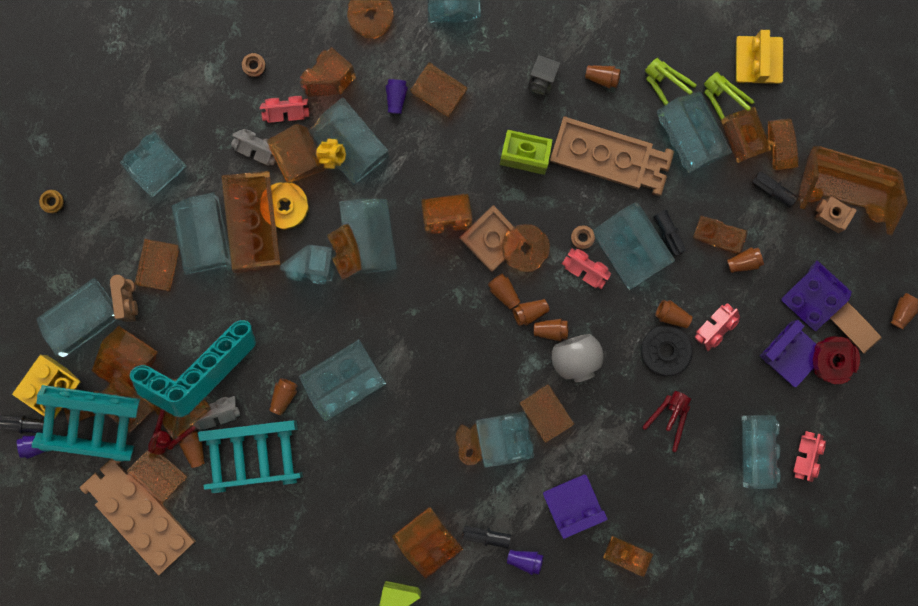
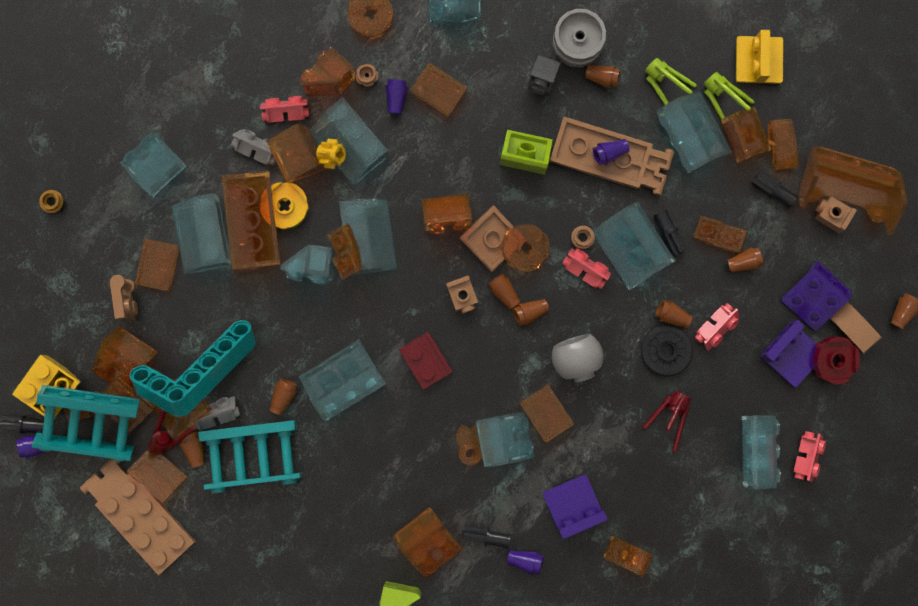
(77, 318): clear light blue slope -> none
(250, 58): medium nougat plate -> none
(367, 69): none -> medium nougat plate
(425, 360): none -> dark red plate
(455, 287): none -> medium nougat brick
(552, 329): dark orange cone -> none
(580, 24): none -> light grey wheel
(609, 151): none -> dark purple cone

